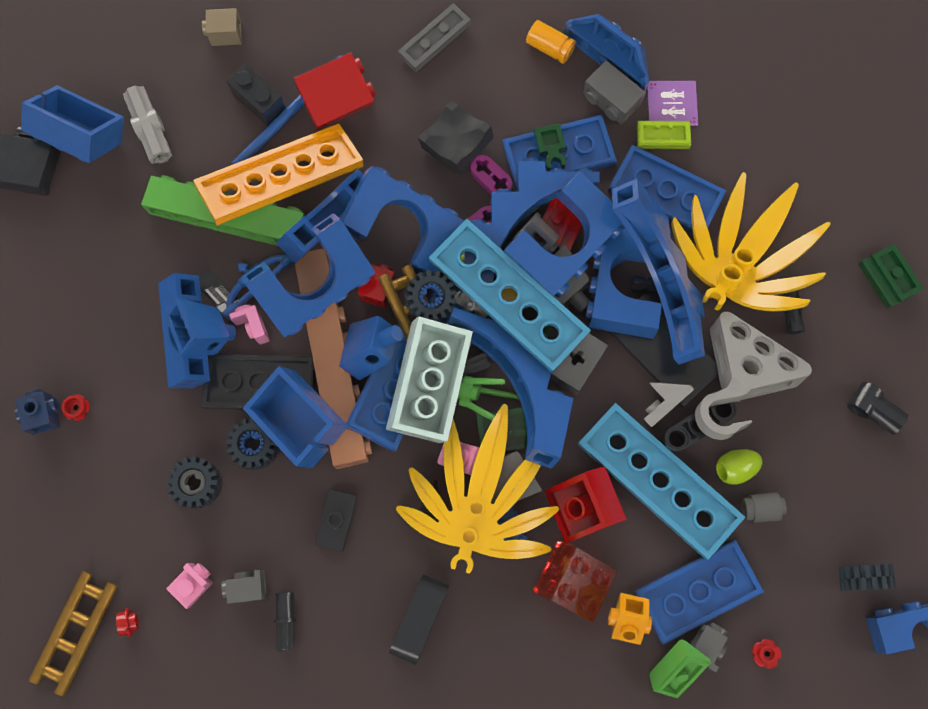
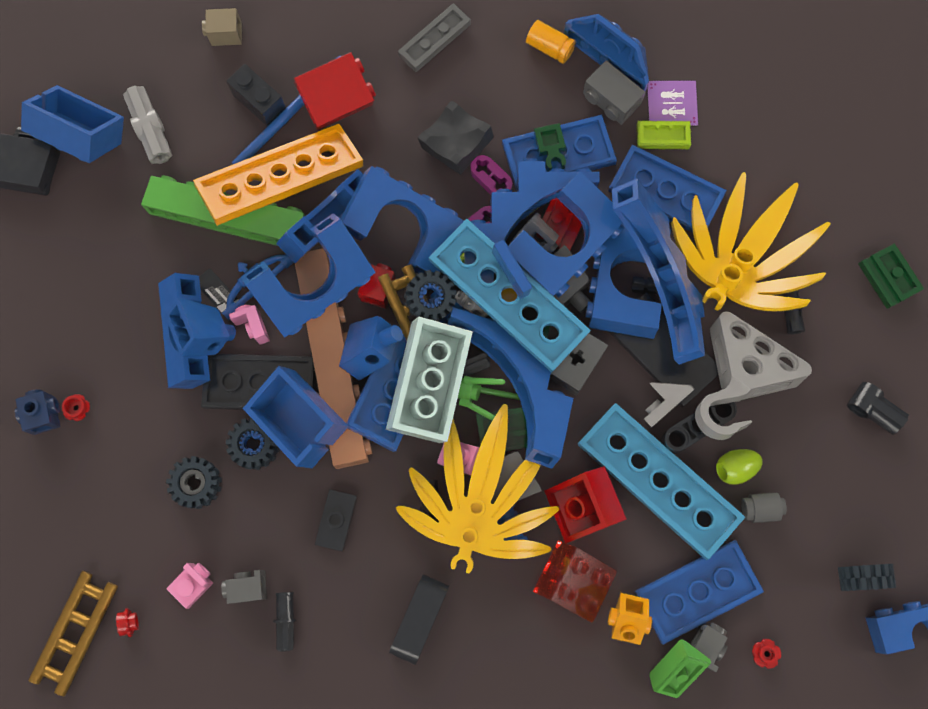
(511, 269): none -> blue tile

